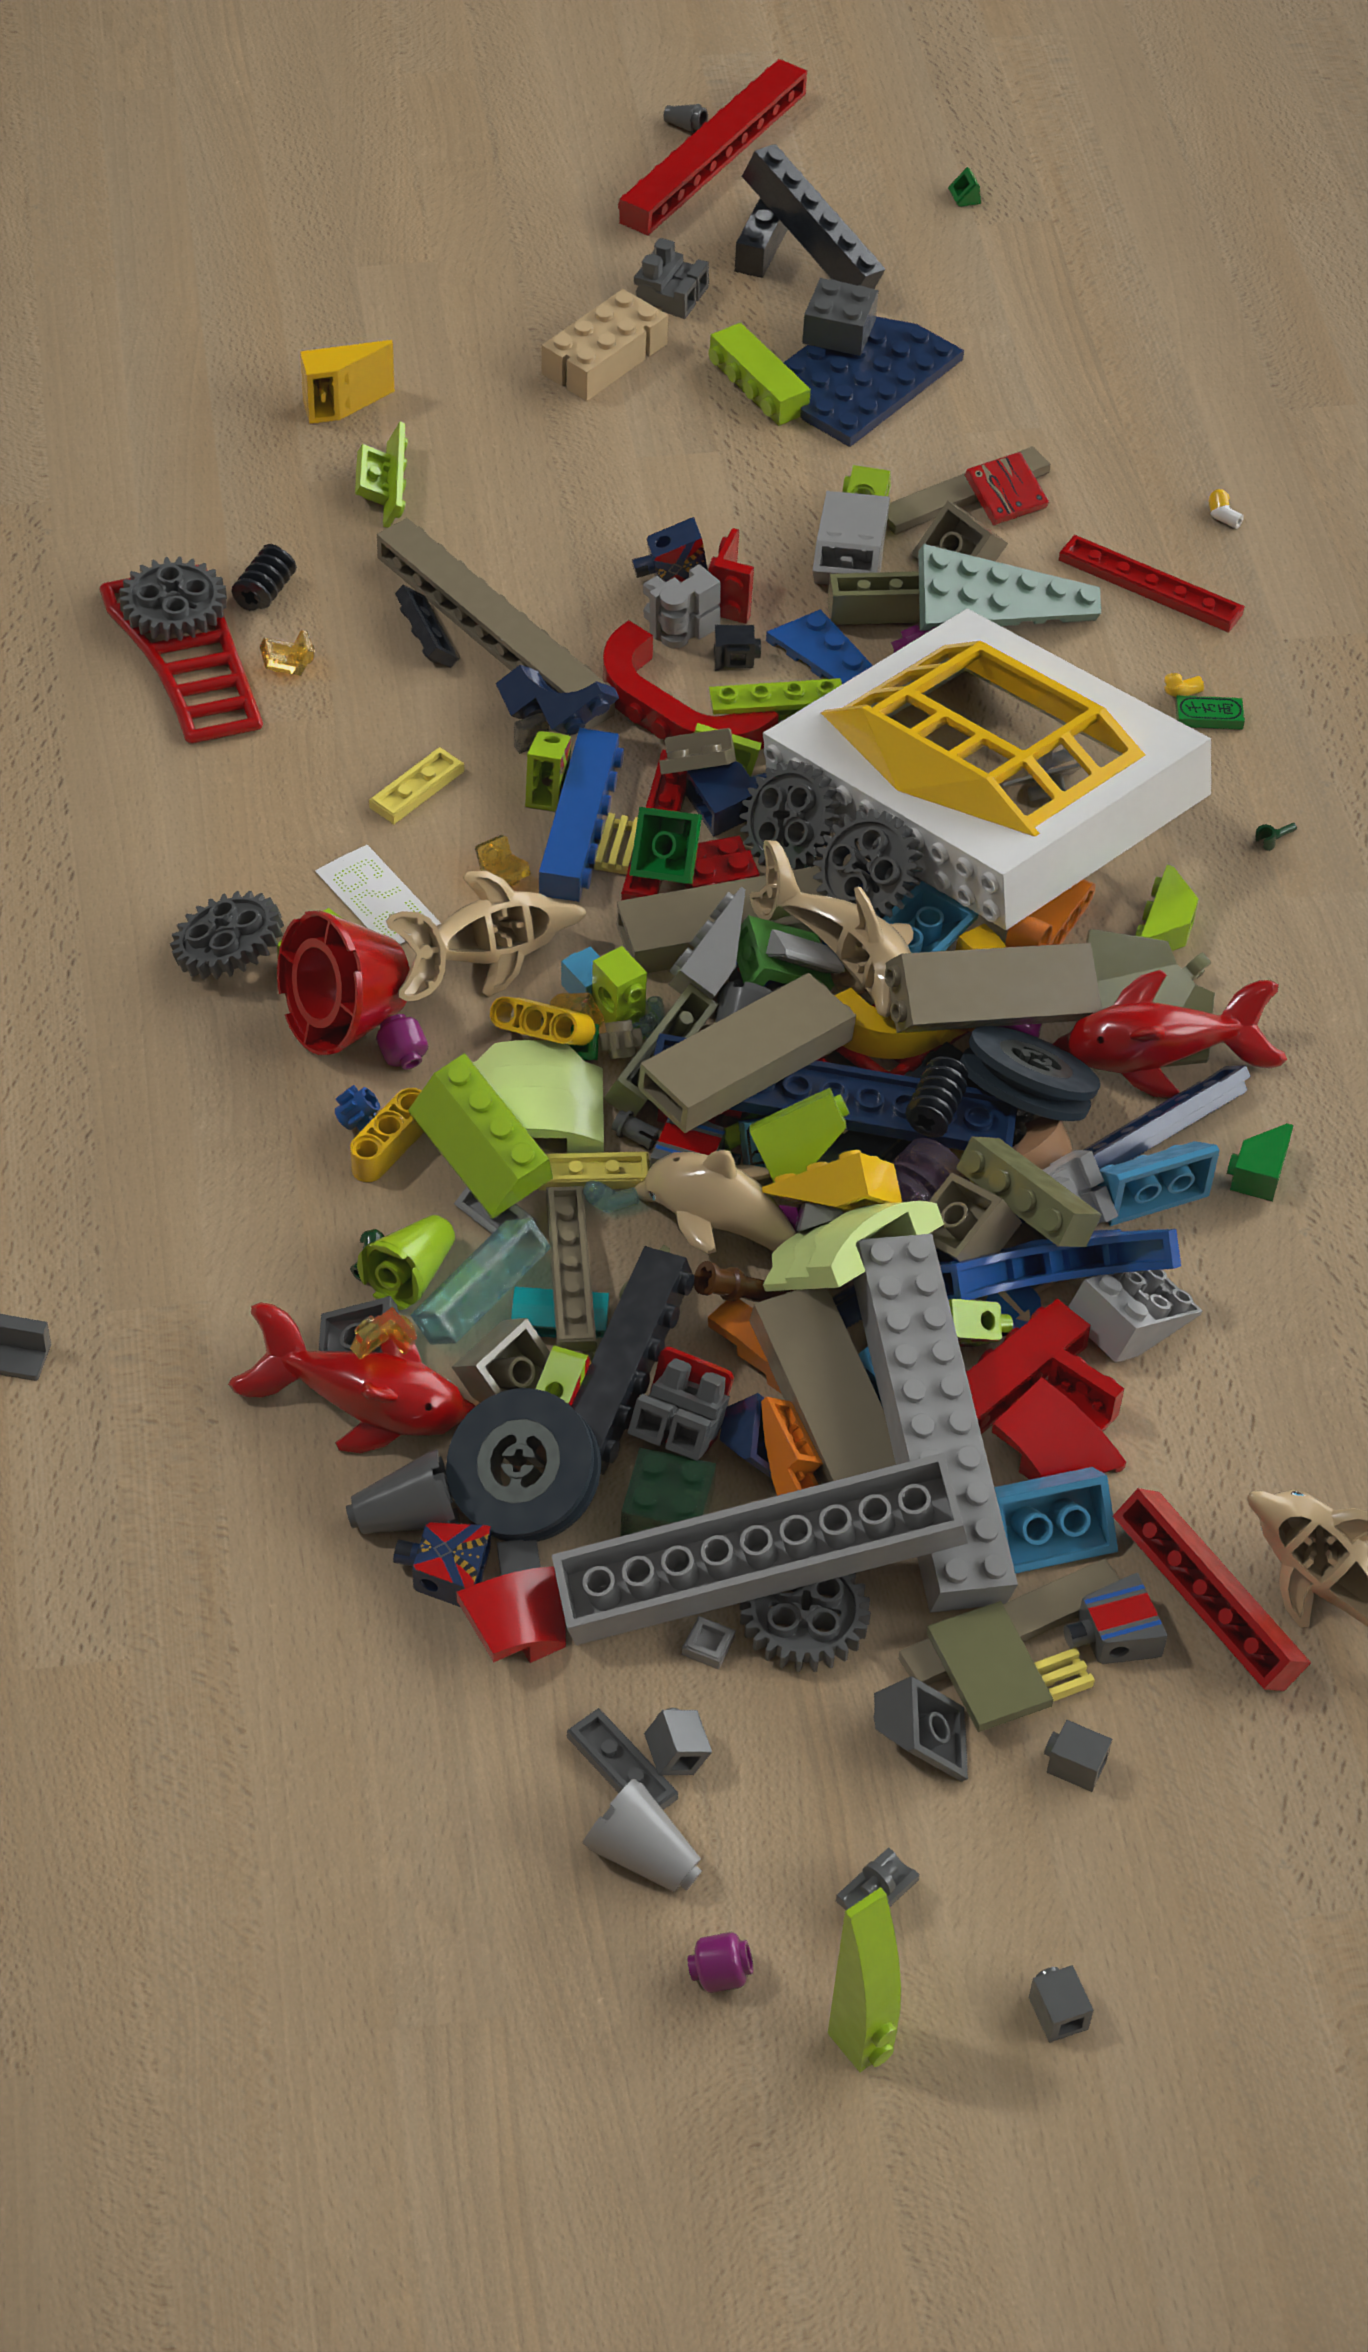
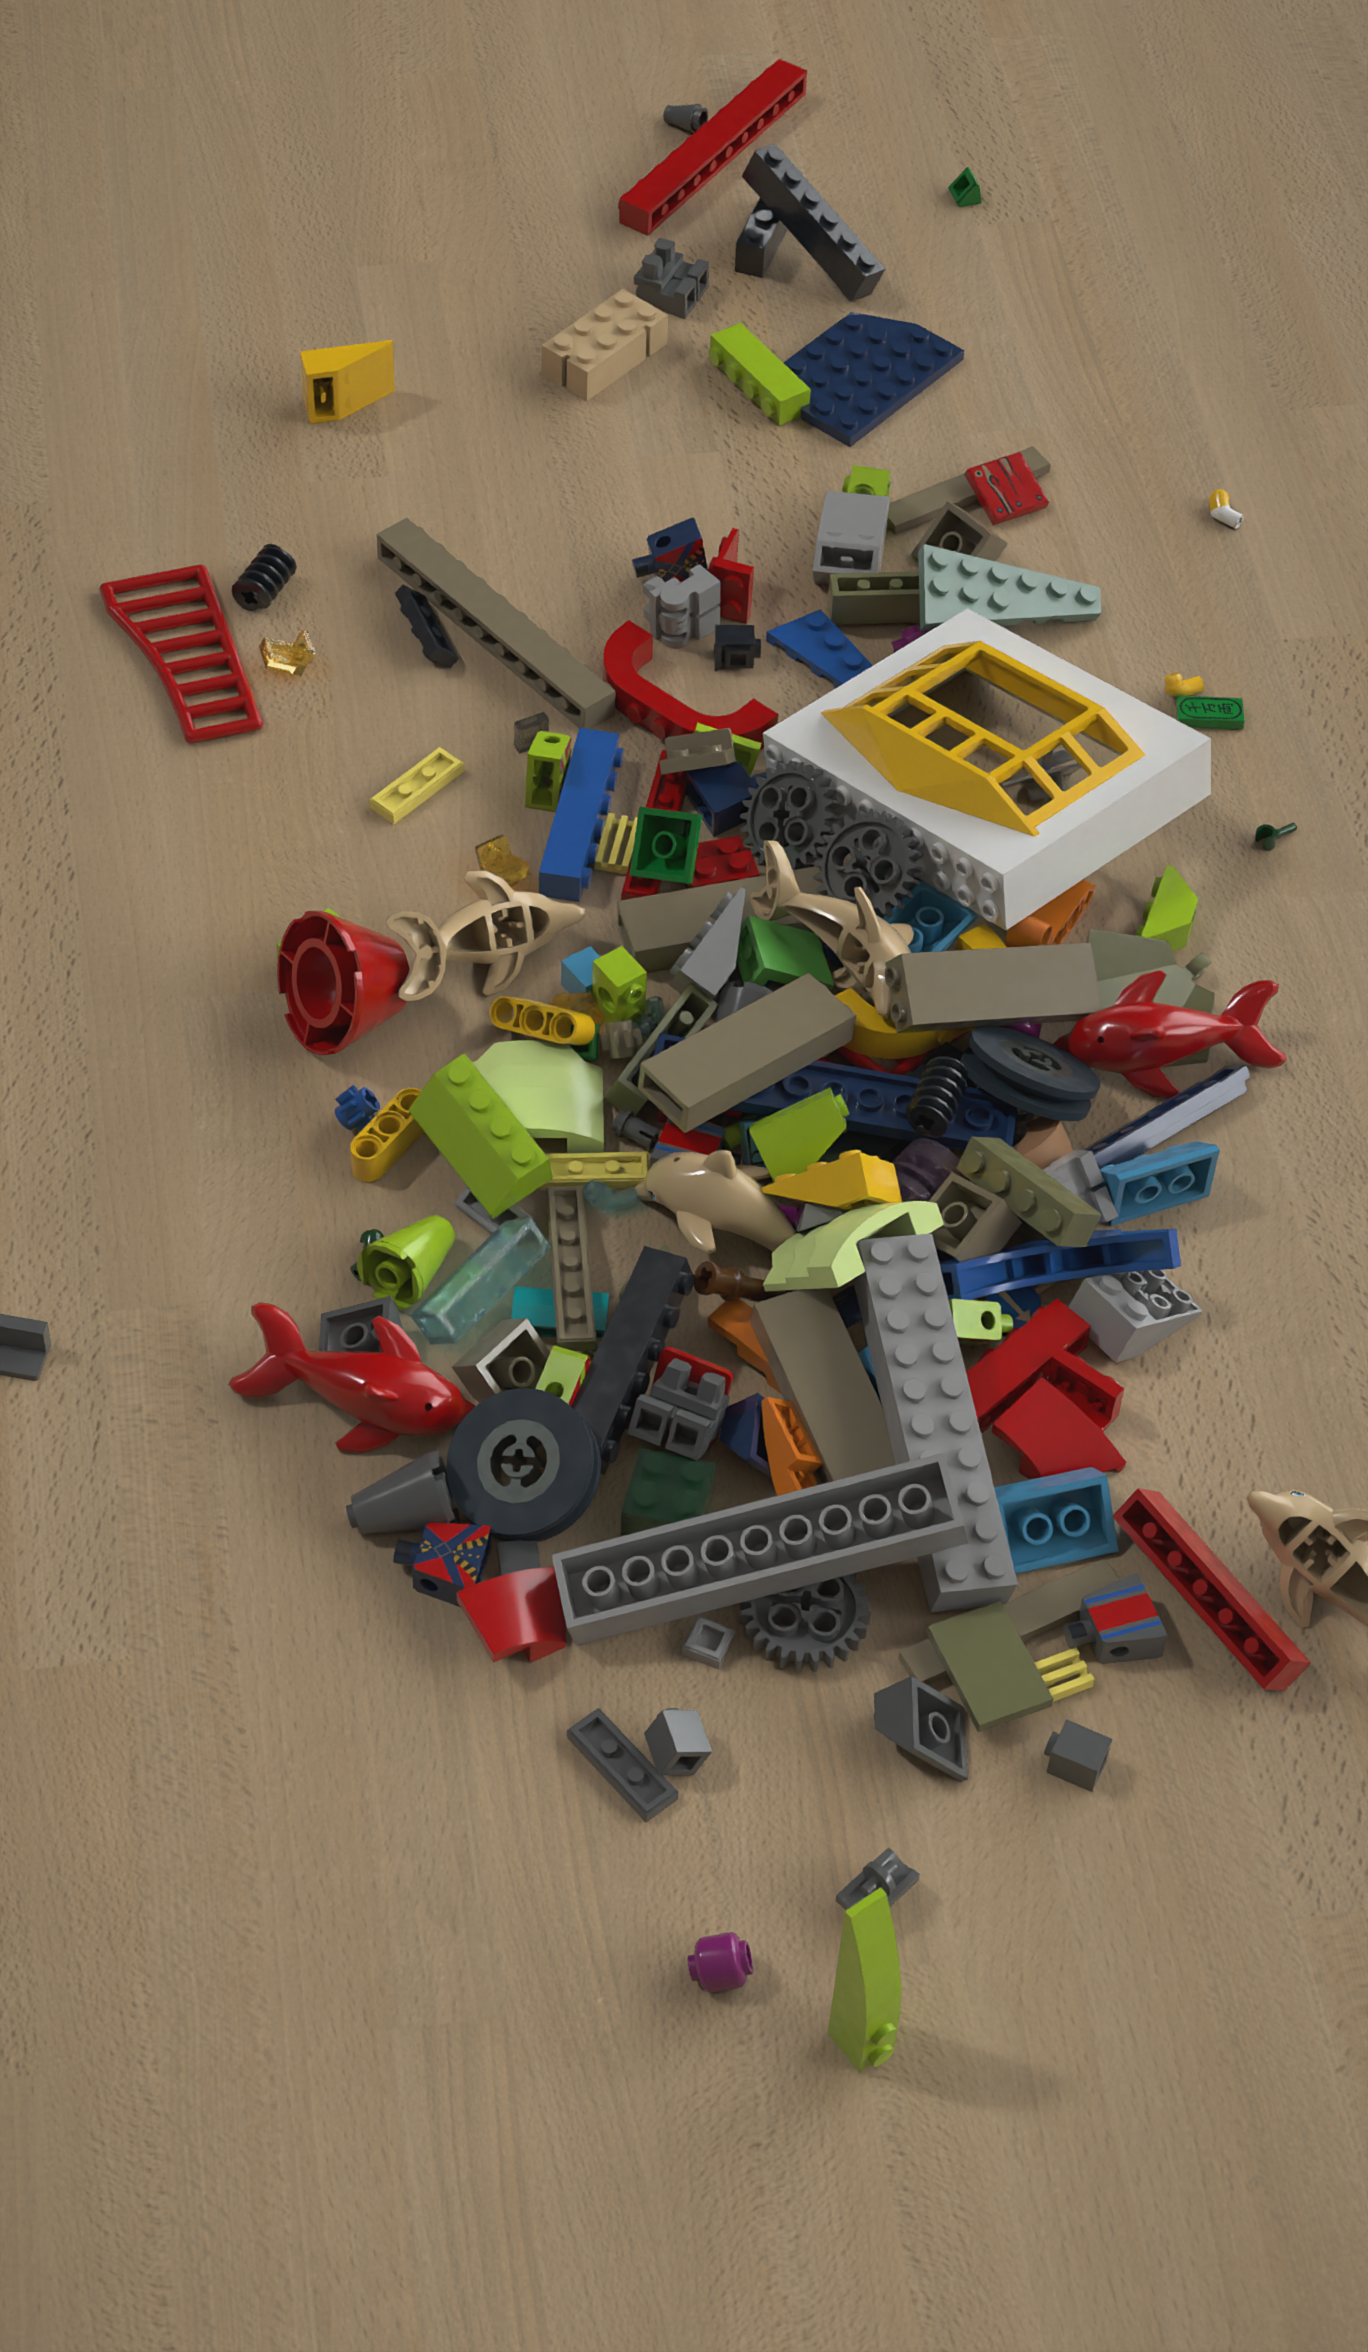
(173, 598): dark grey gear -> none
(227, 935): dark grey gear -> none
(371, 890): white sticker -> none
(376, 1331): clear yellow bracket -> none
(381, 475): lime bracket -> none
(402, 1041): magenta head -> none
(528, 694): dark blue arch -> none
(644, 1840): light grey cone -> none
(780, 697): lime bracket -> none
(803, 952): light grey slope -> none
(840, 316): dark grey brick -> none
(1060, 2003): dark grey brick -> none
(1151, 583): red tile -> none
(1260, 1163): green slope -> none

